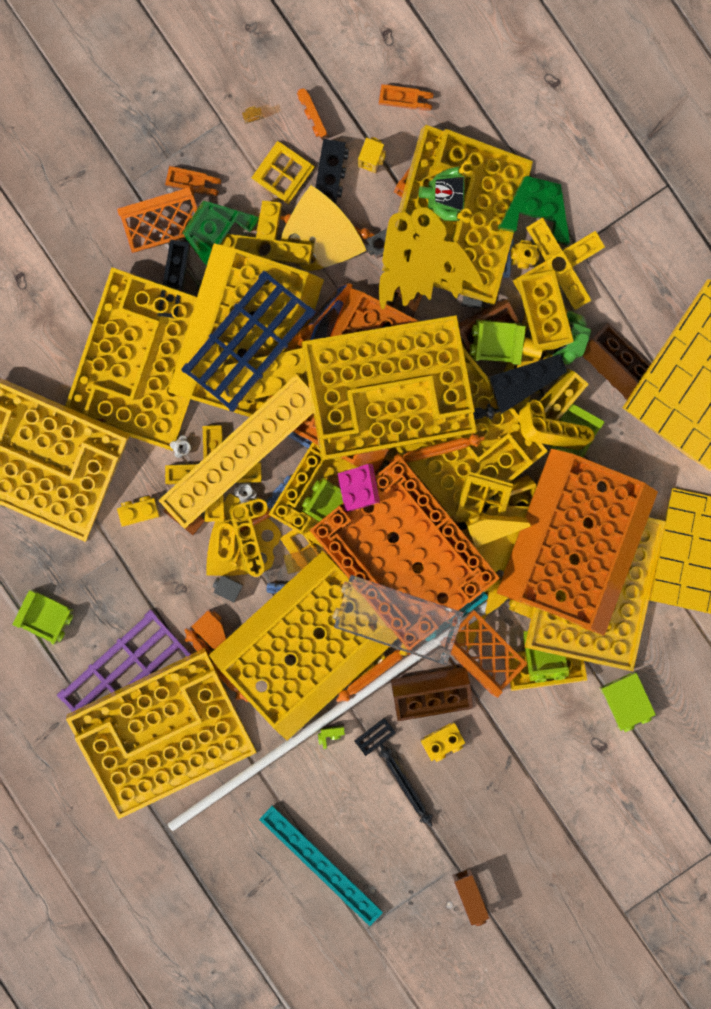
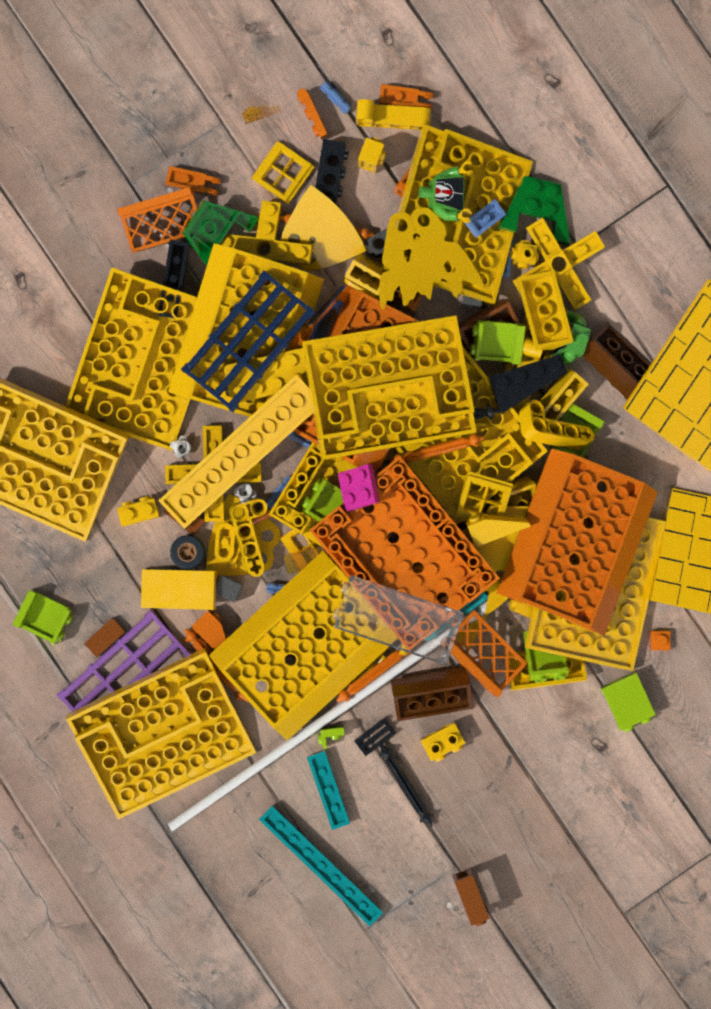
(104, 637): none -> dark orange tile
(178, 589): none -> yellow tile
(187, 552): none -> black wheel
(328, 790): none -> teal plate
(336, 97): none -> medium blue axle
(364, 275): none -> yellow brick
(391, 116): none -> yellow beam
(485, 218): none -> medium blue plate
(659, 640): none -> orange plate

